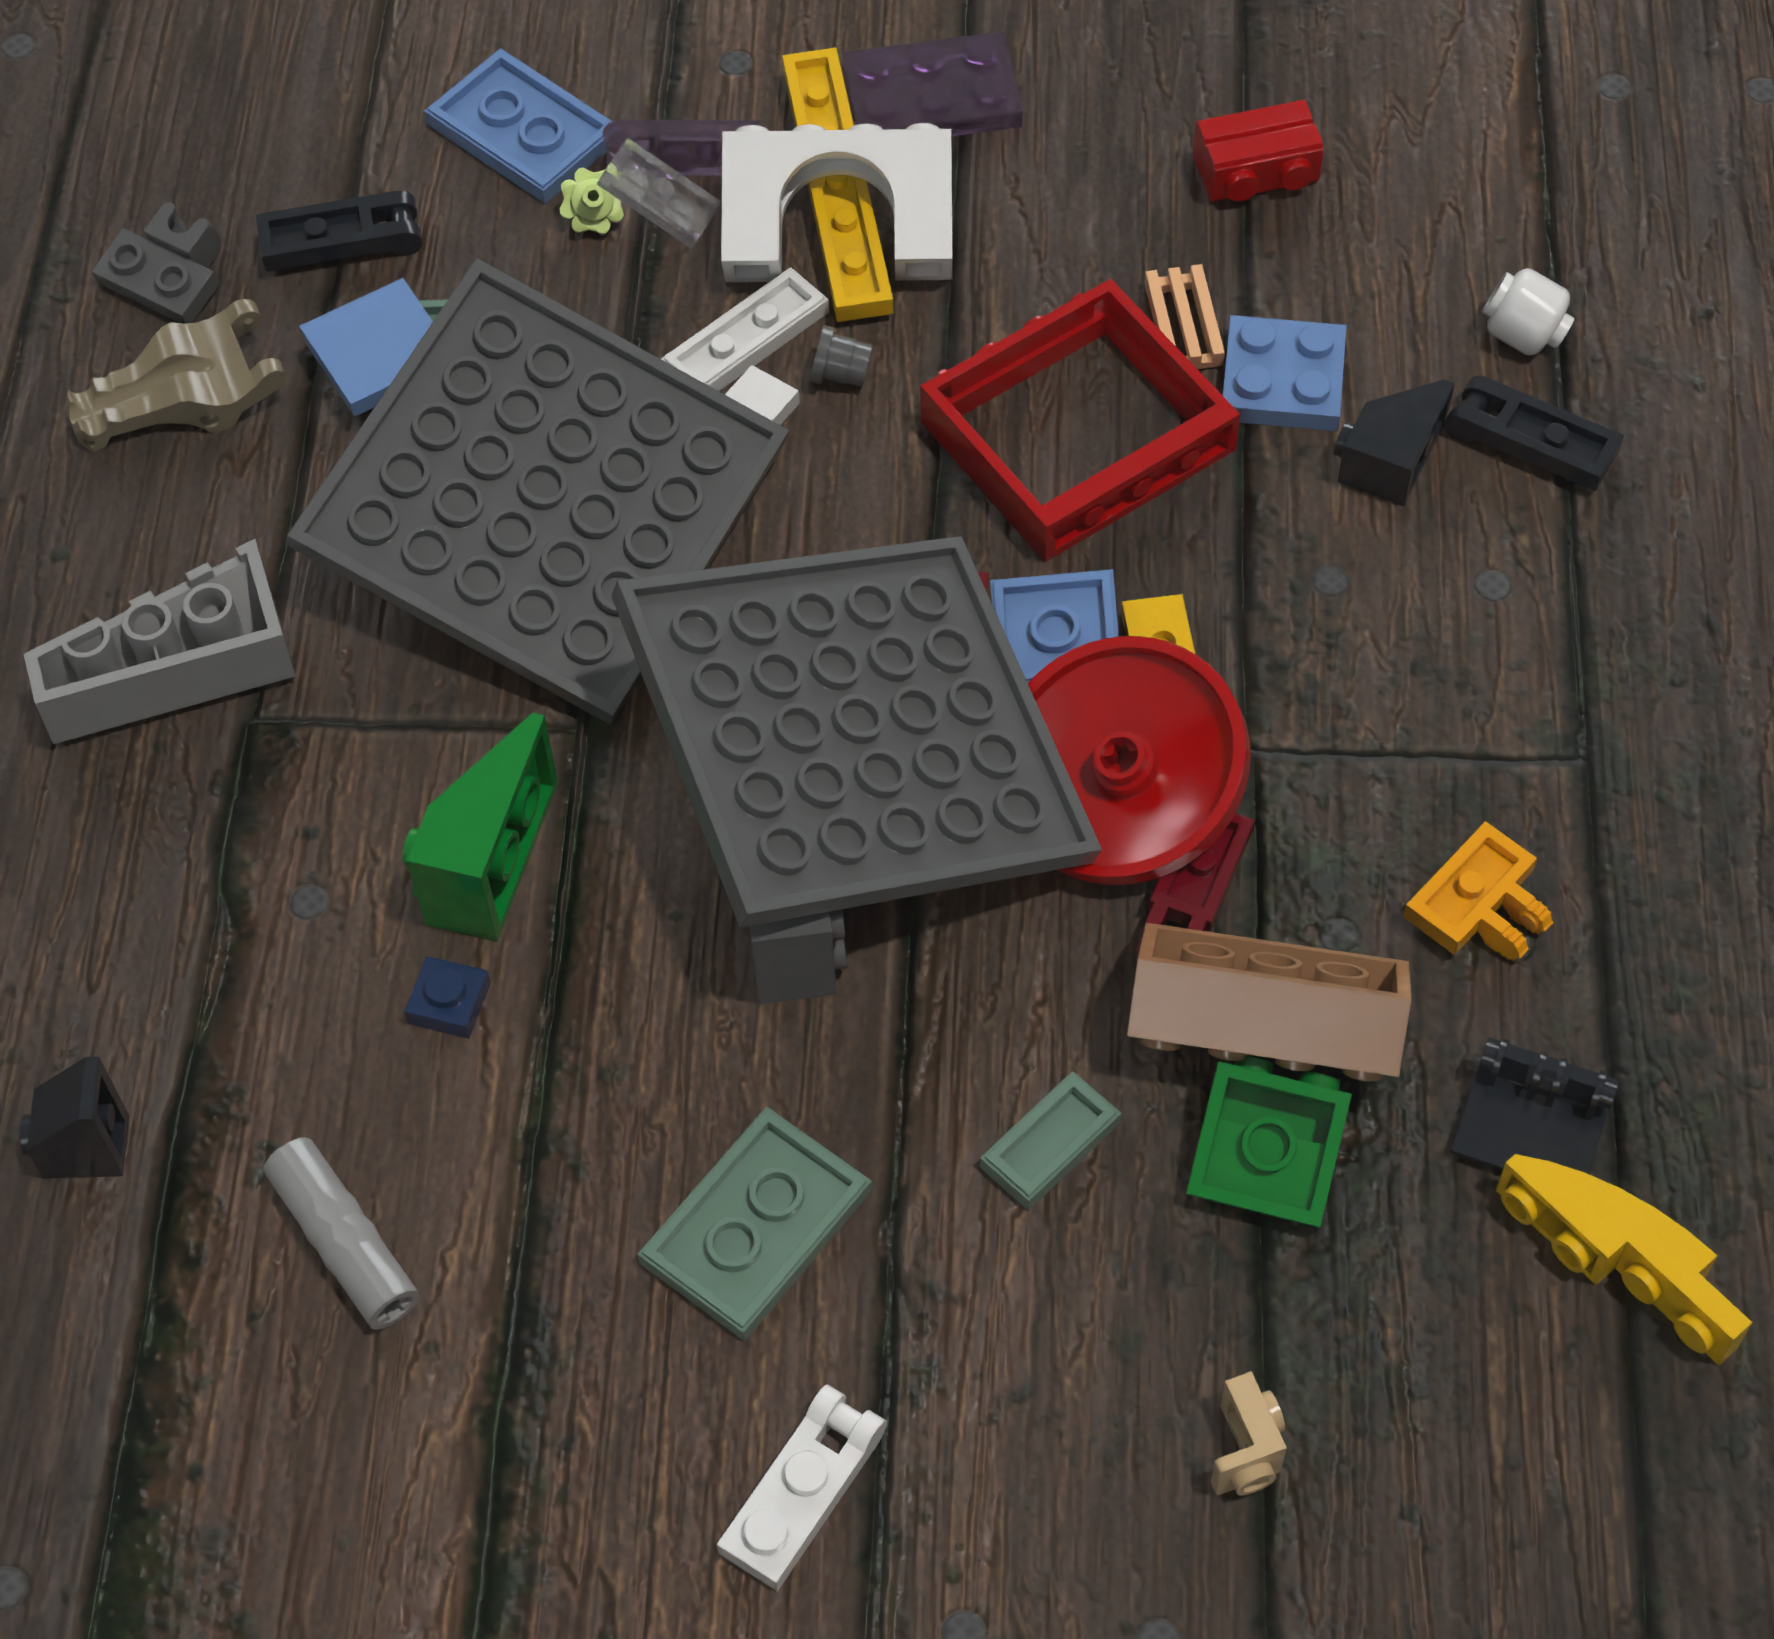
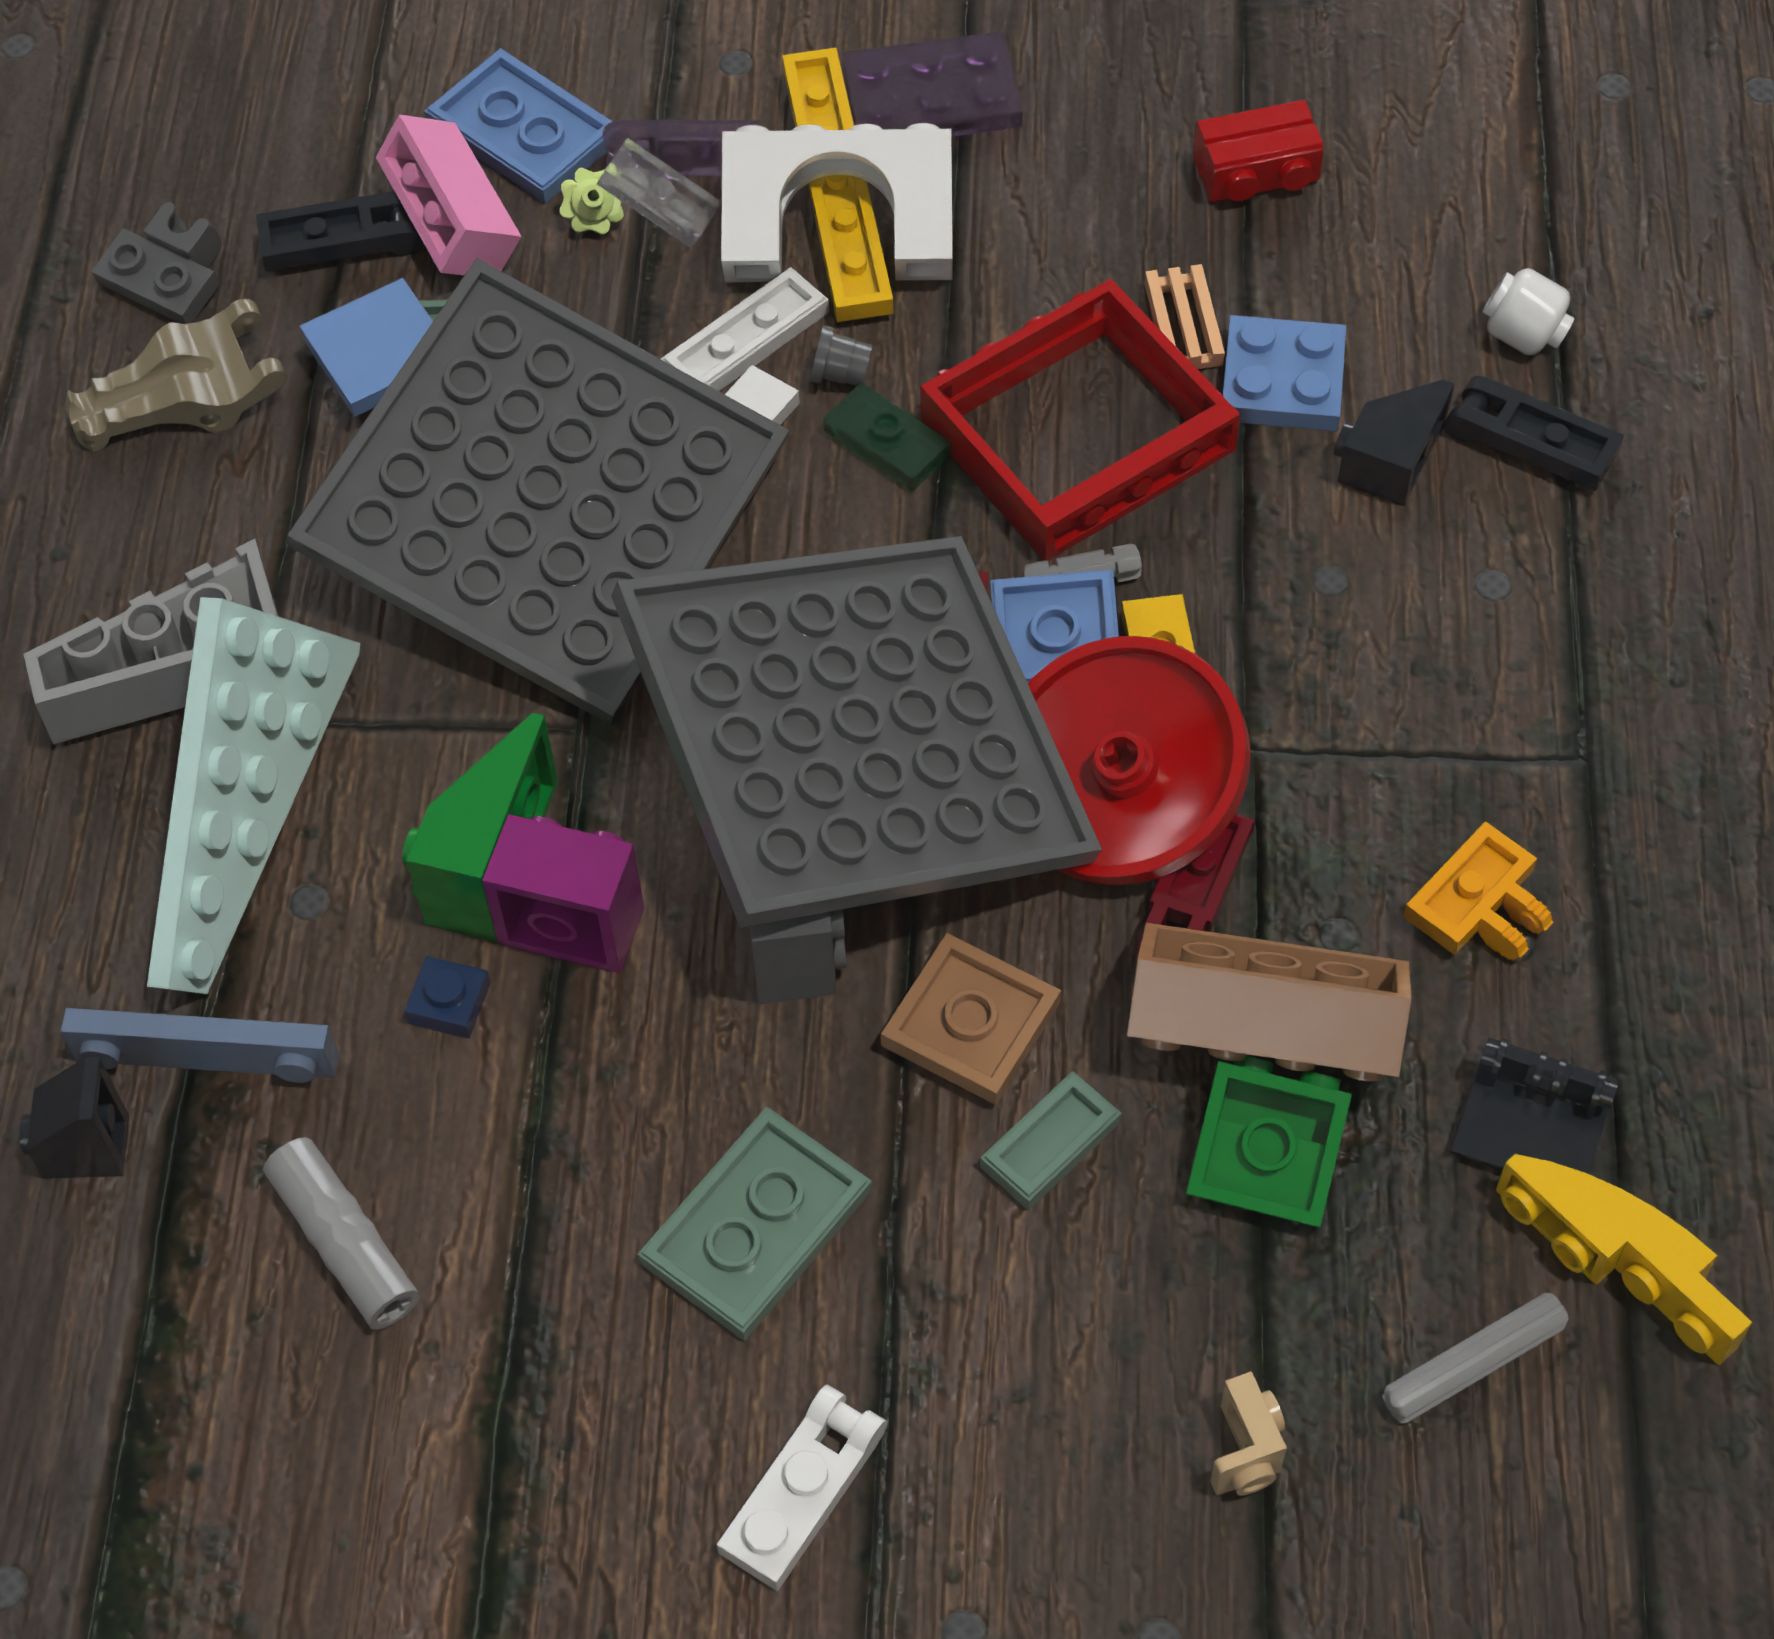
(203, 1043): none -> sand blue plate
(247, 739): none -> light aqua wing
(447, 195): none -> bright pink brick
(564, 892): none -> magenta brick
(887, 436): none -> clear green plate
(971, 1018): none -> medium nougat plate
(1123, 560): none -> light grey axle
(1475, 1357): none -> light grey axle

